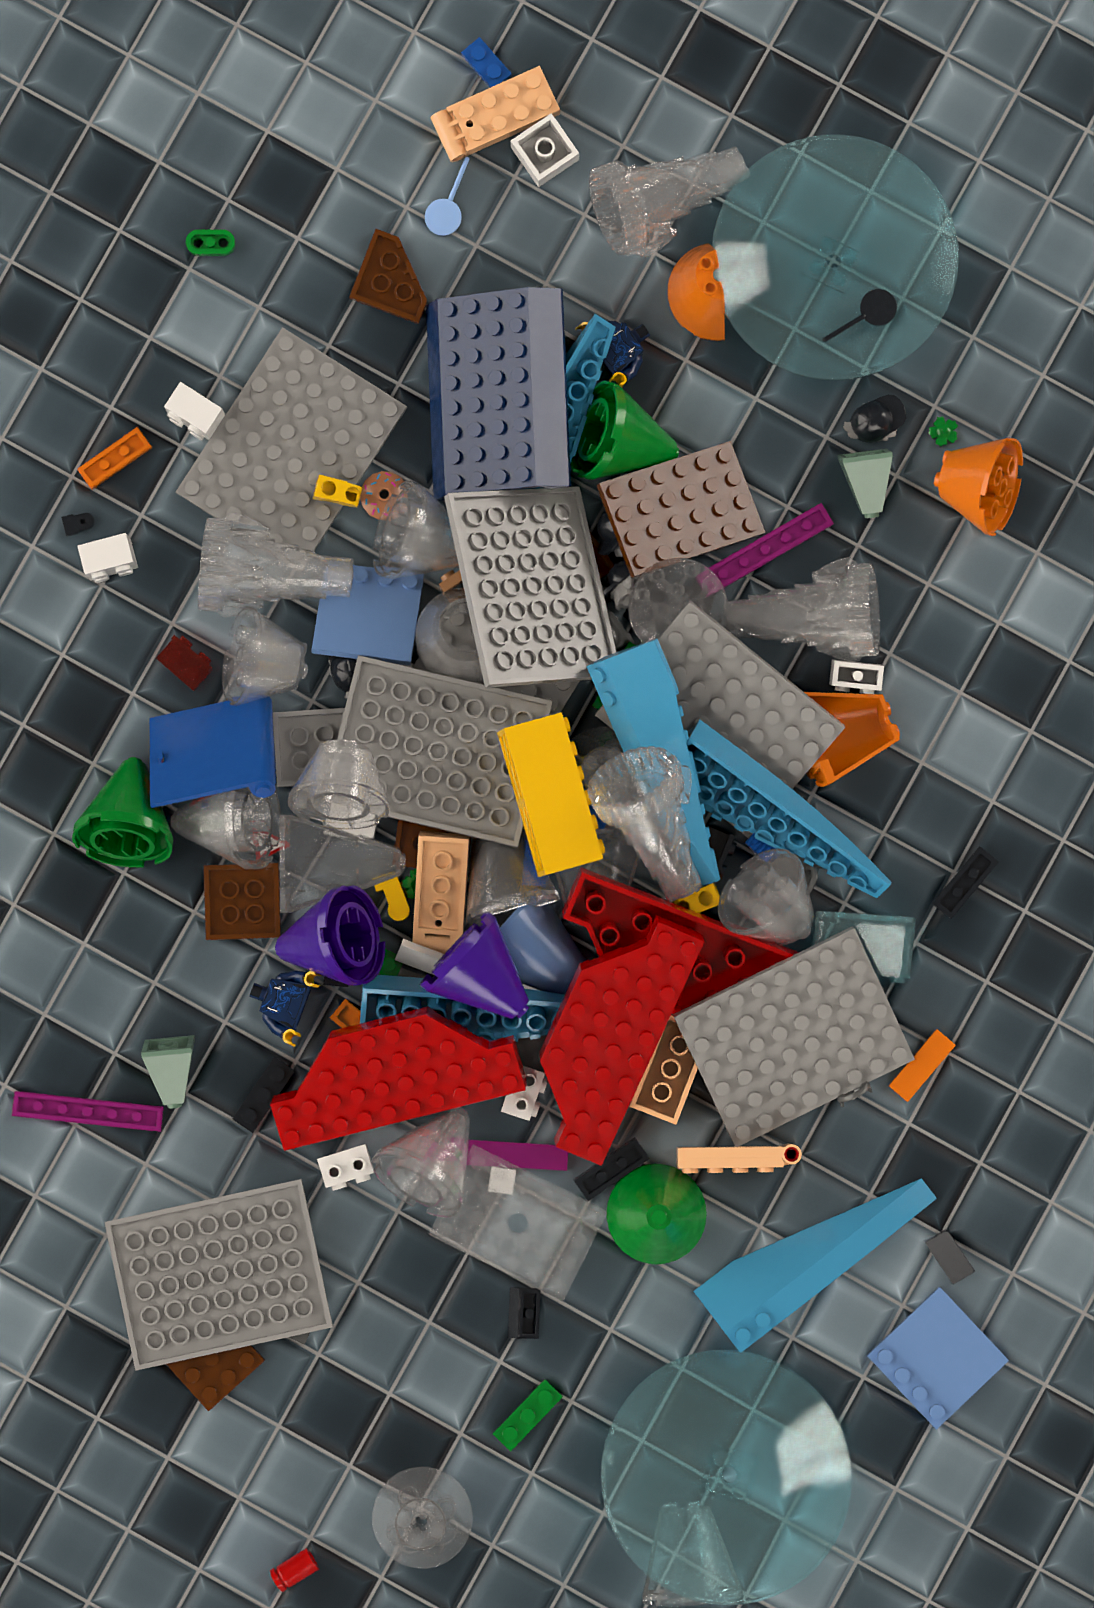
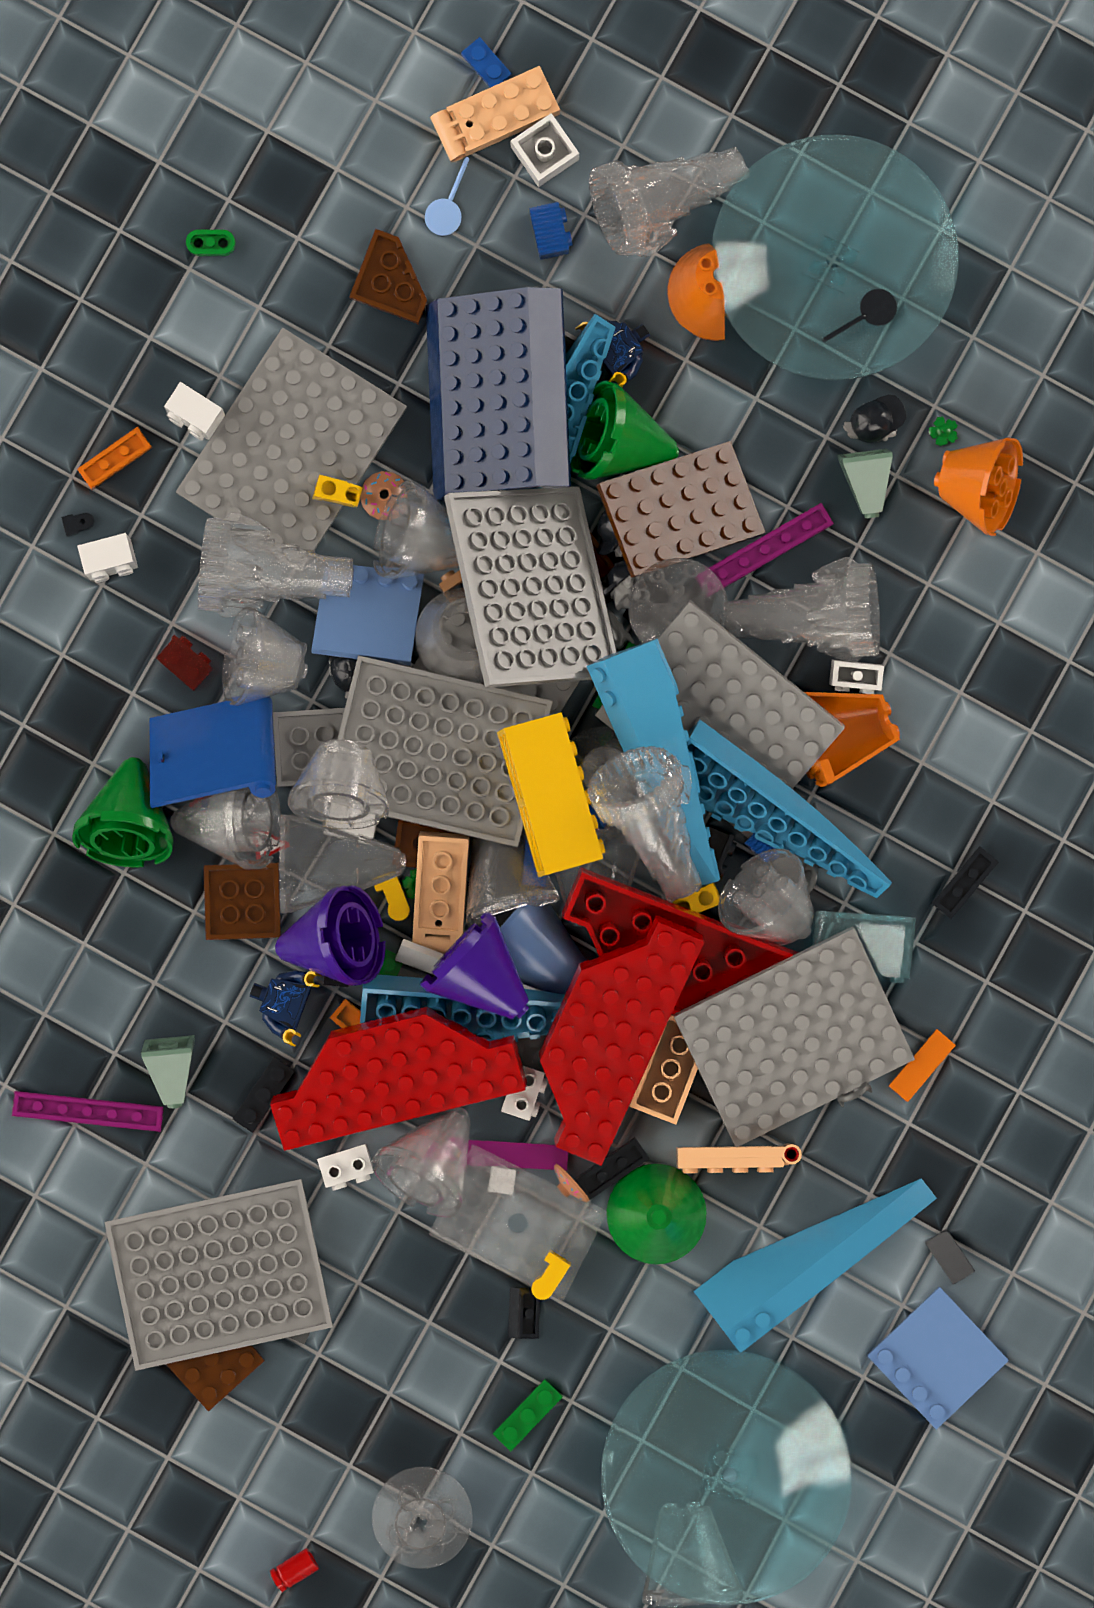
(546, 1283): none -> yellow leg
(550, 231): none -> blue brick
(568, 1185): none -> nougat dish

